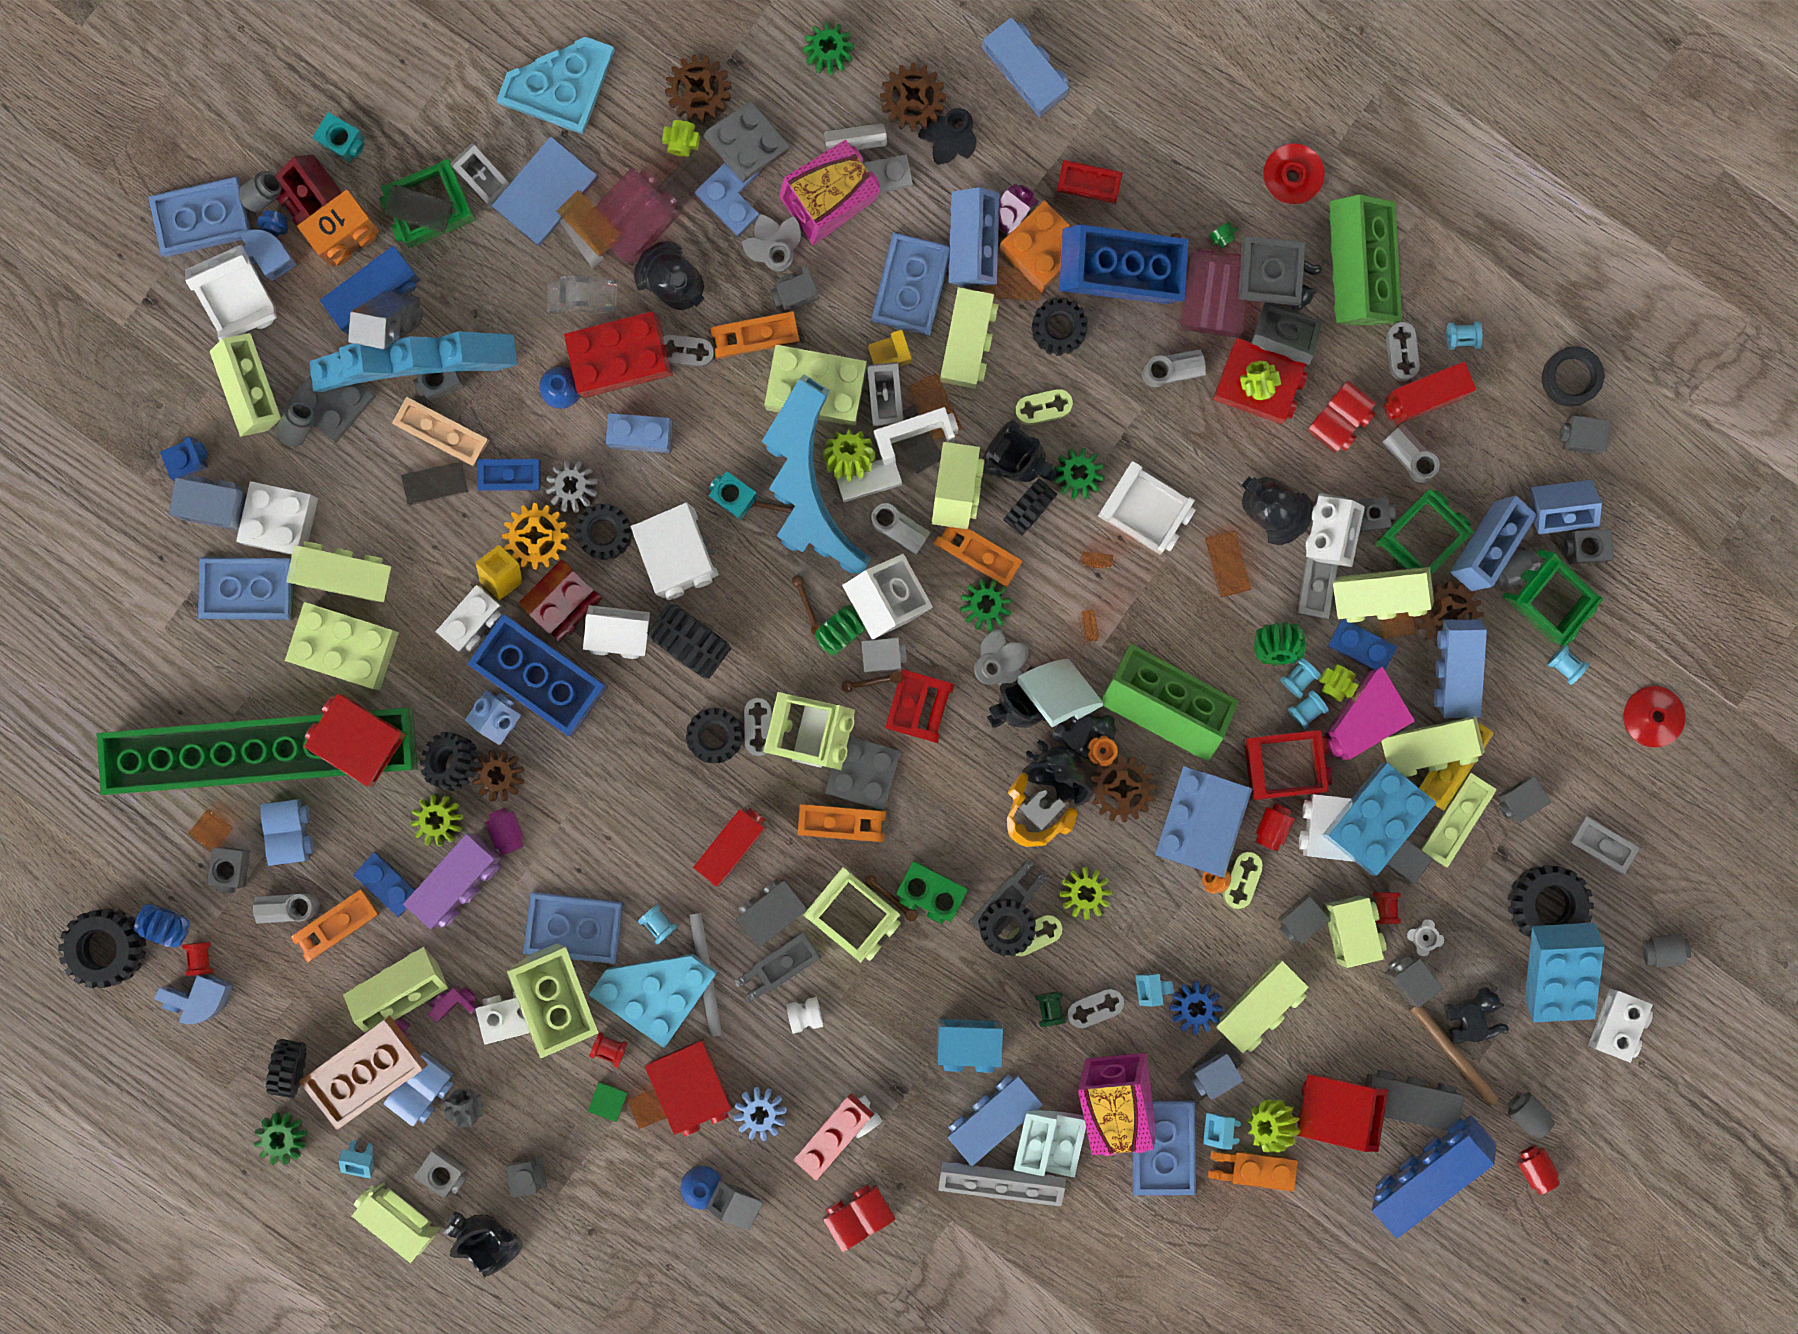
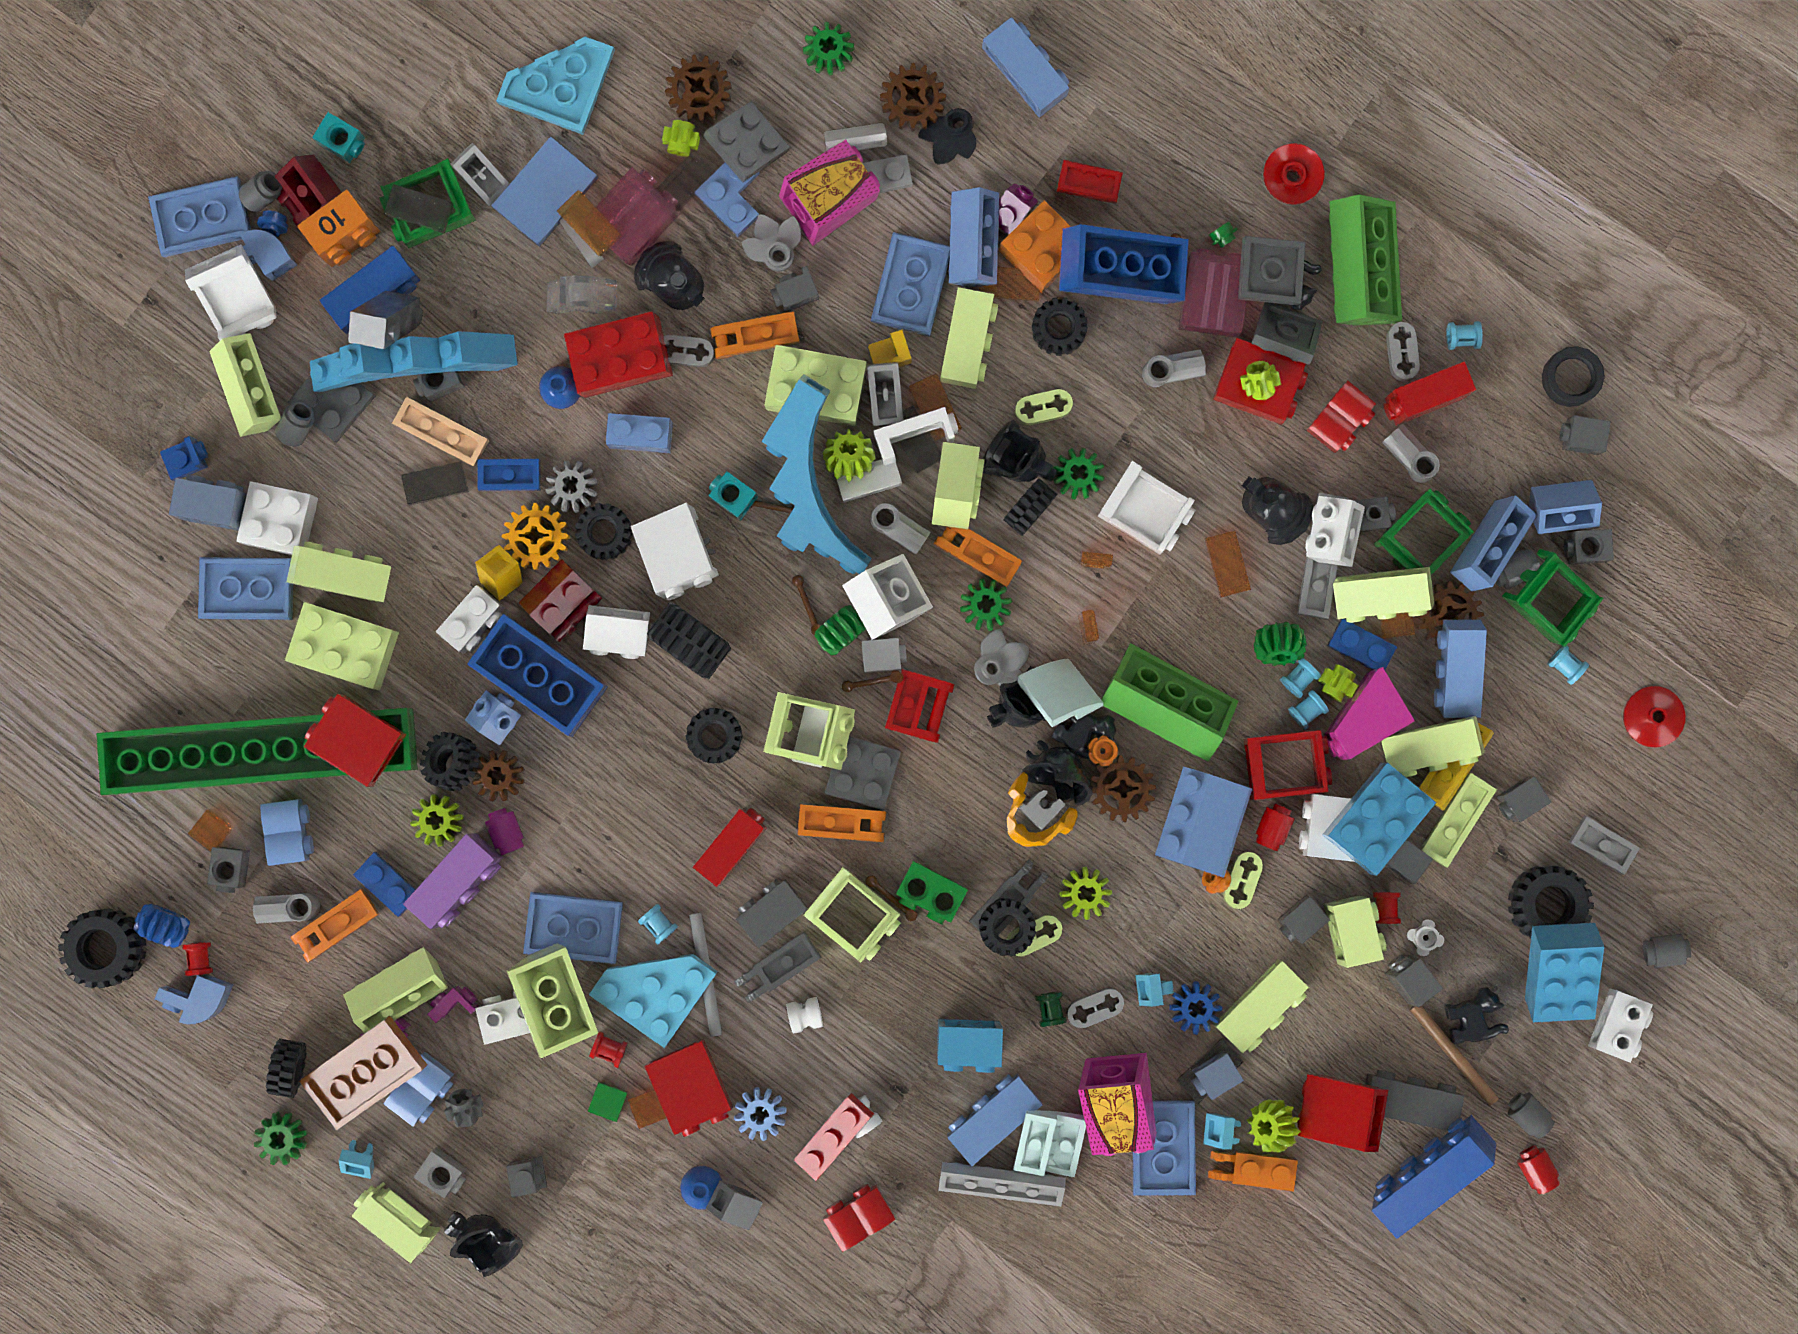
(750, 725): light grey beam -> none

